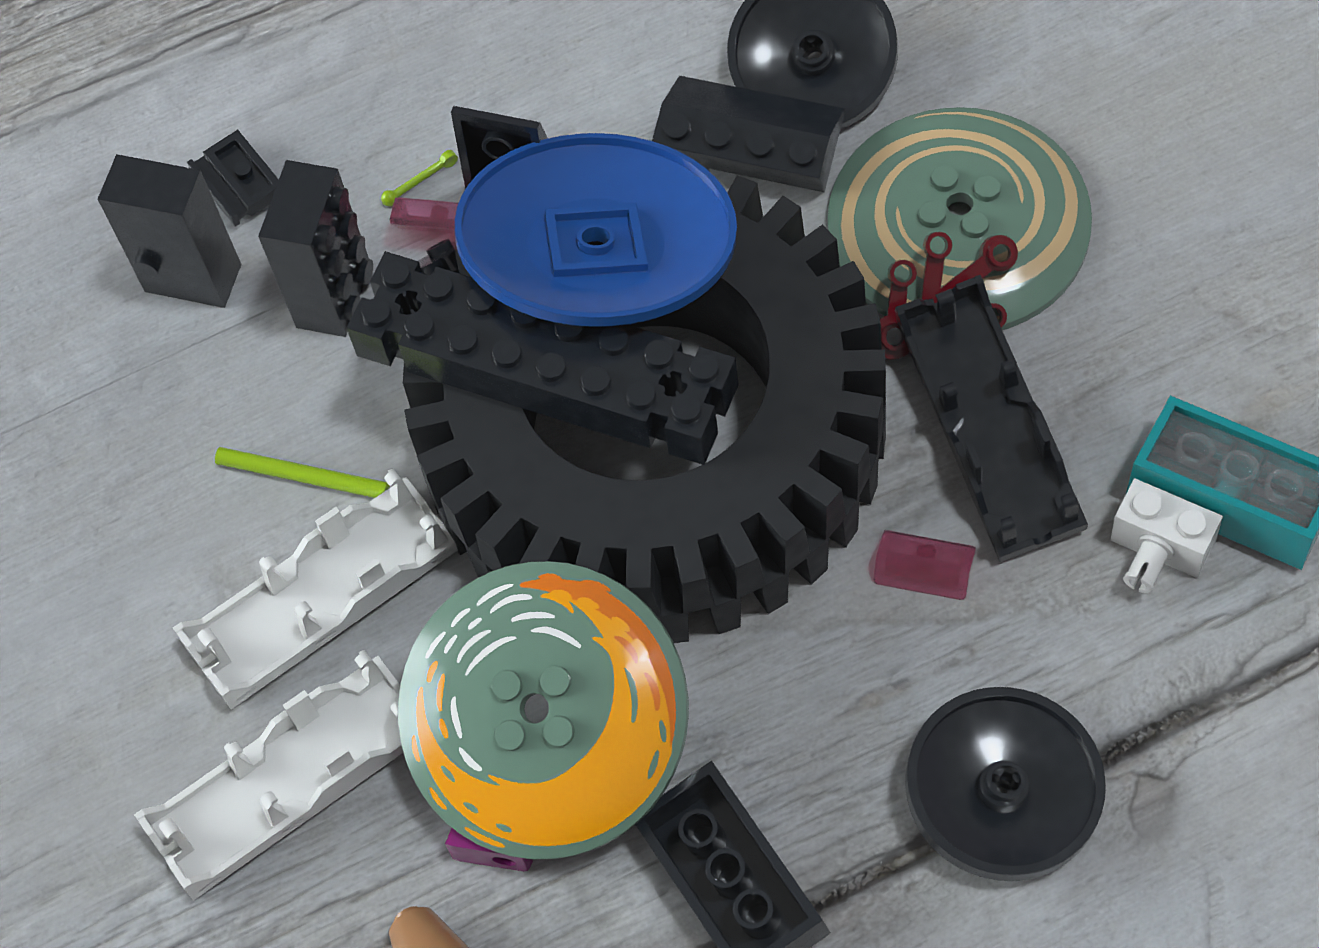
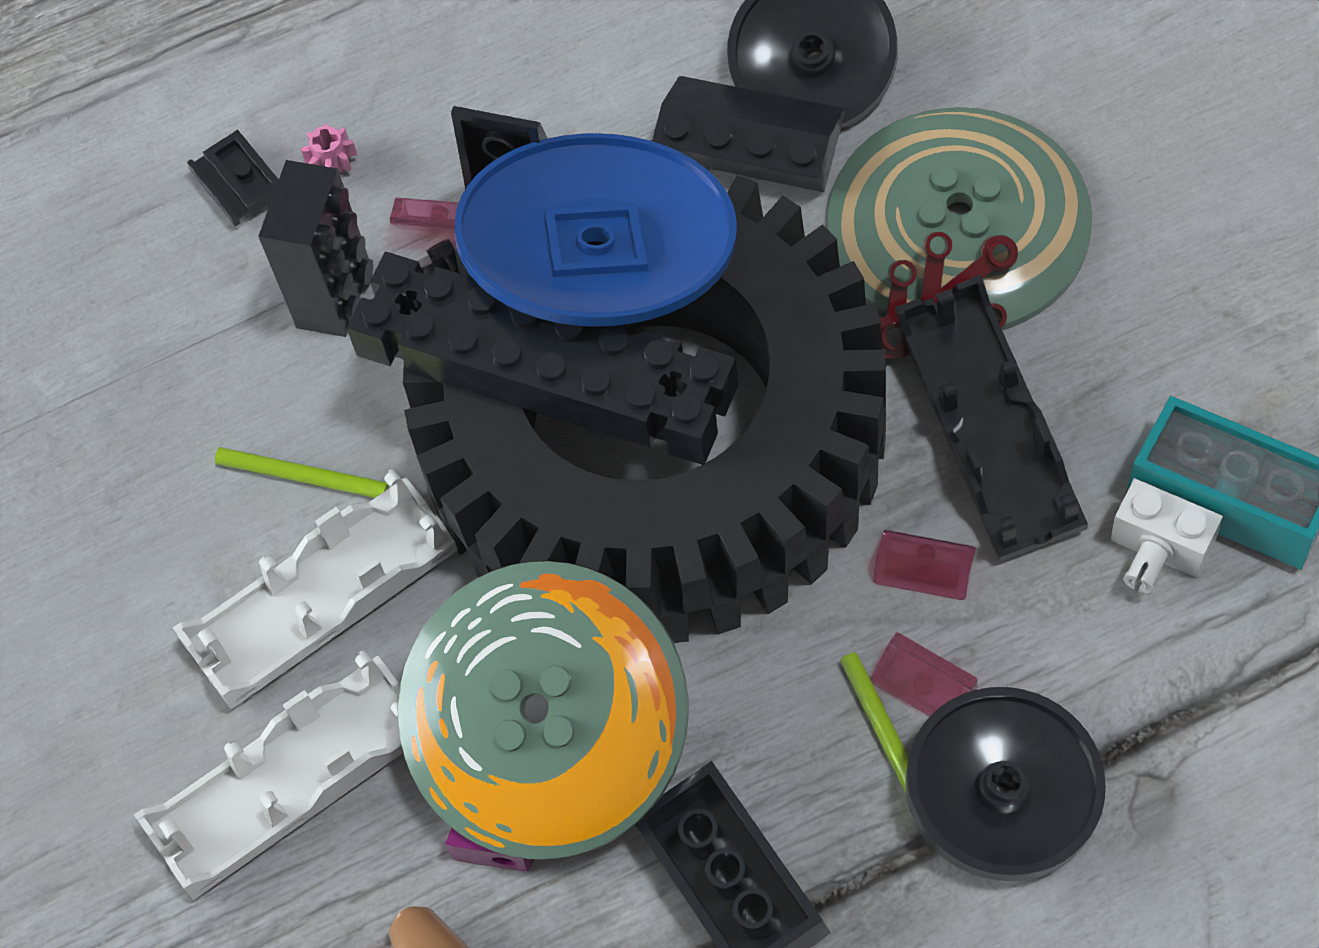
(170, 230): black brick -> none
(329, 148): none -> bright pink gear
(446, 160): lime hinge -> none
(876, 714): none -> lime bar
(920, 675): none -> clear pink slope

